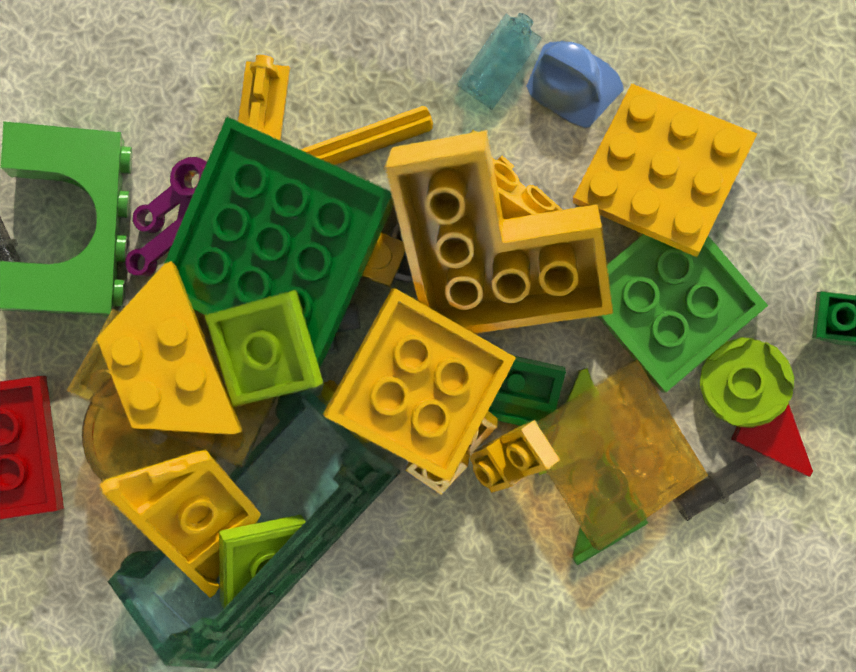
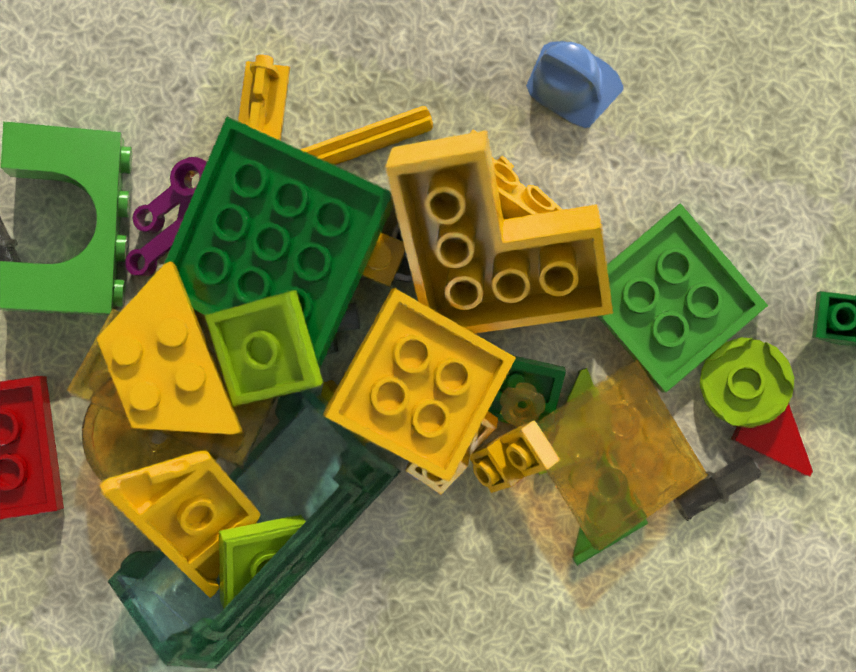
(500, 59): clear light blue hinge -> none
(522, 392): none -> clear yellow plate
(664, 169): yellow plate -> none

